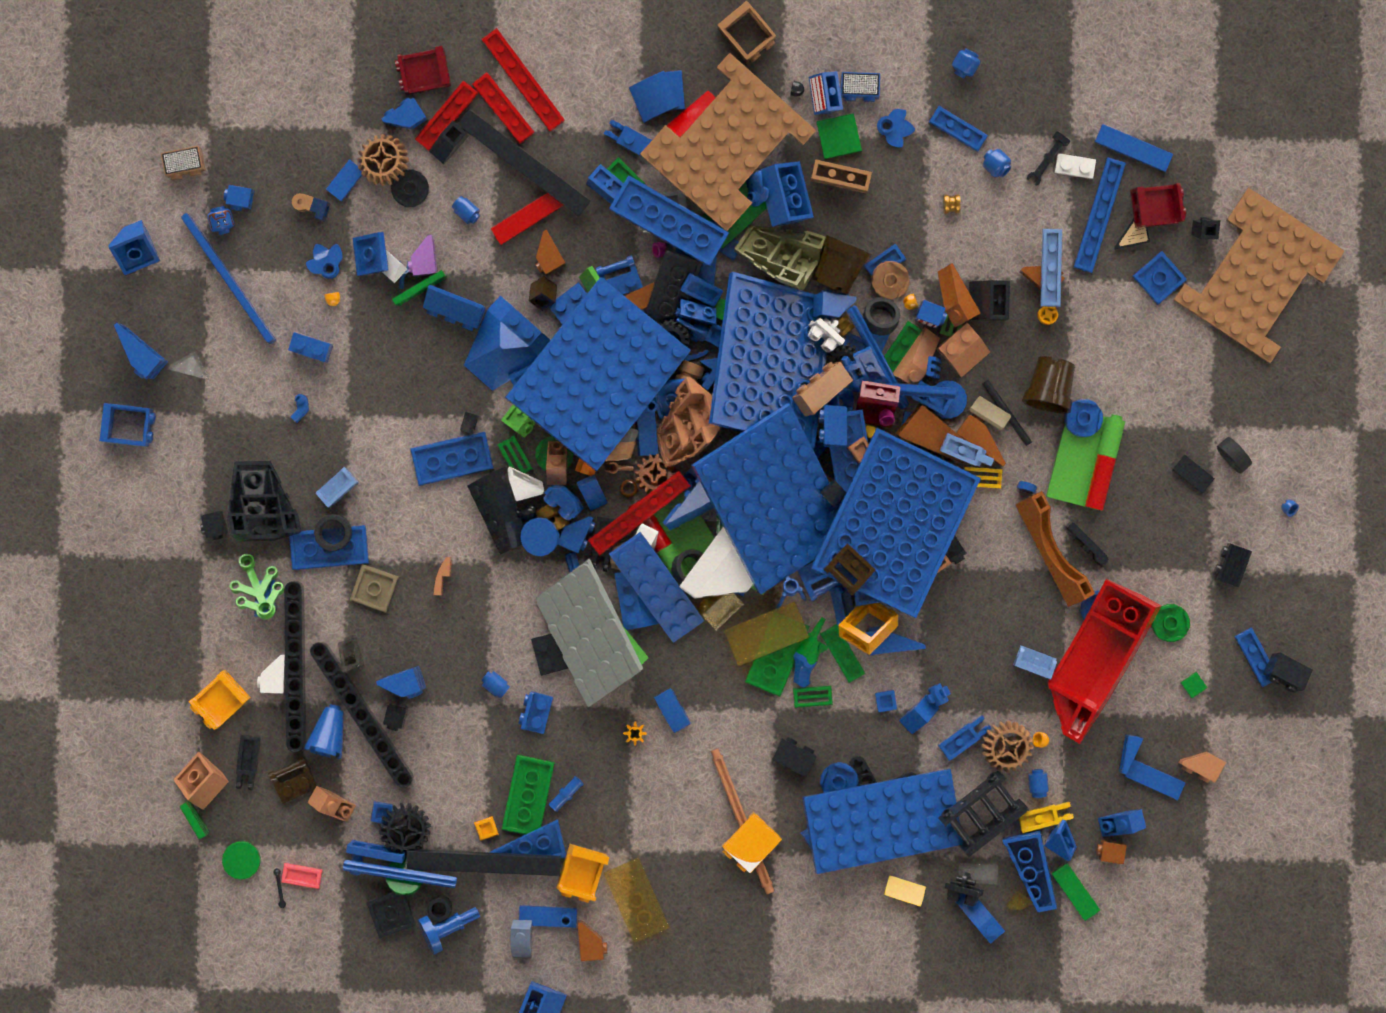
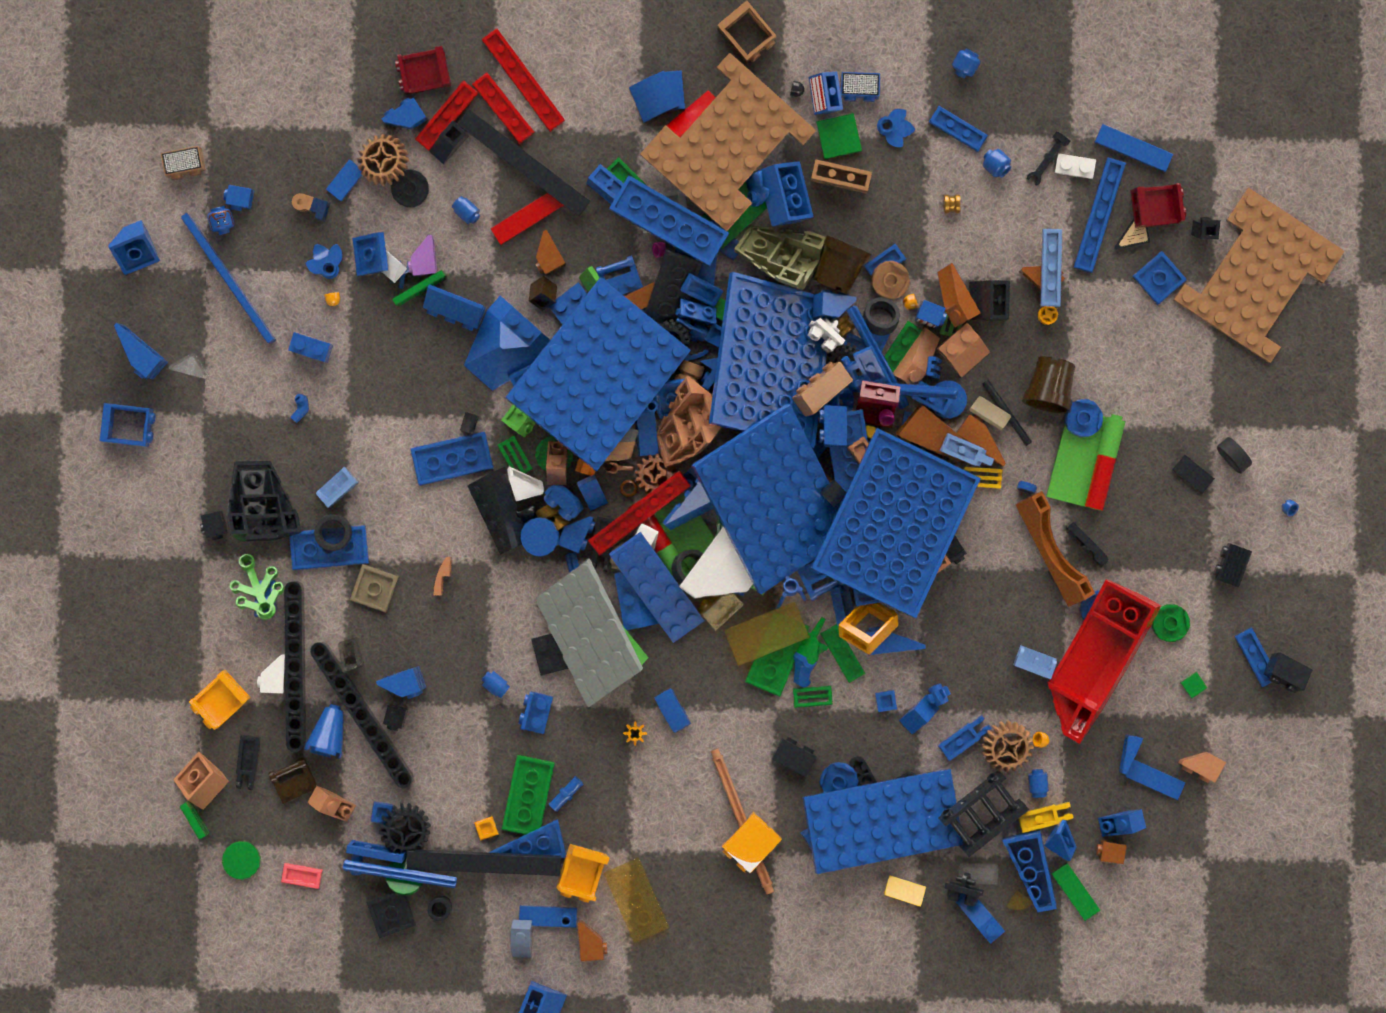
(282, 903): black hinge -> none
(433, 933): blue piece -> none
(628, 138): blue hinge -> none
(854, 564): dark brown plate -> none

